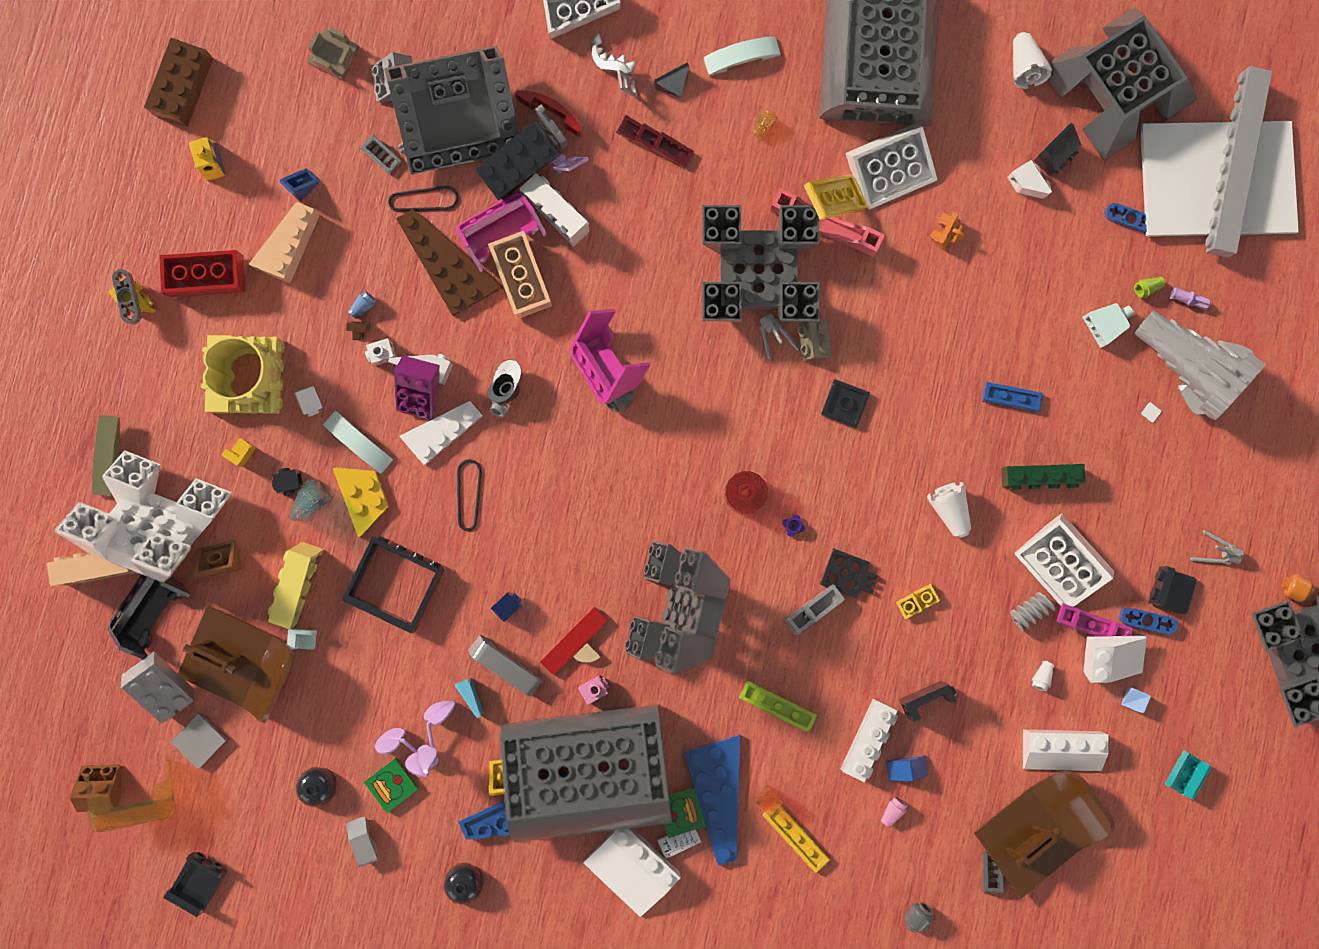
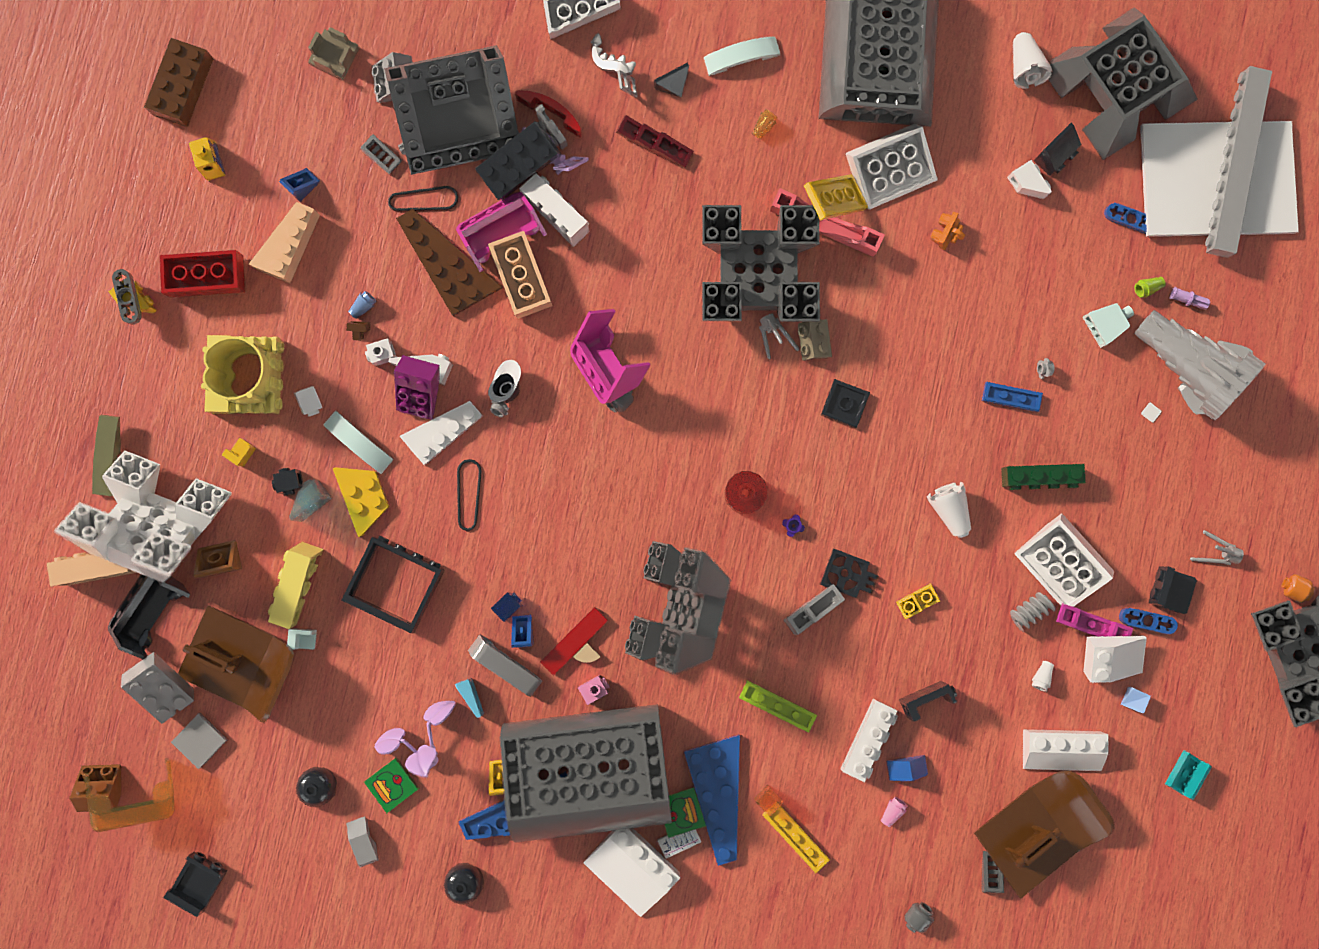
(522, 631): none -> blue slope
(1045, 368): none -> light grey plate

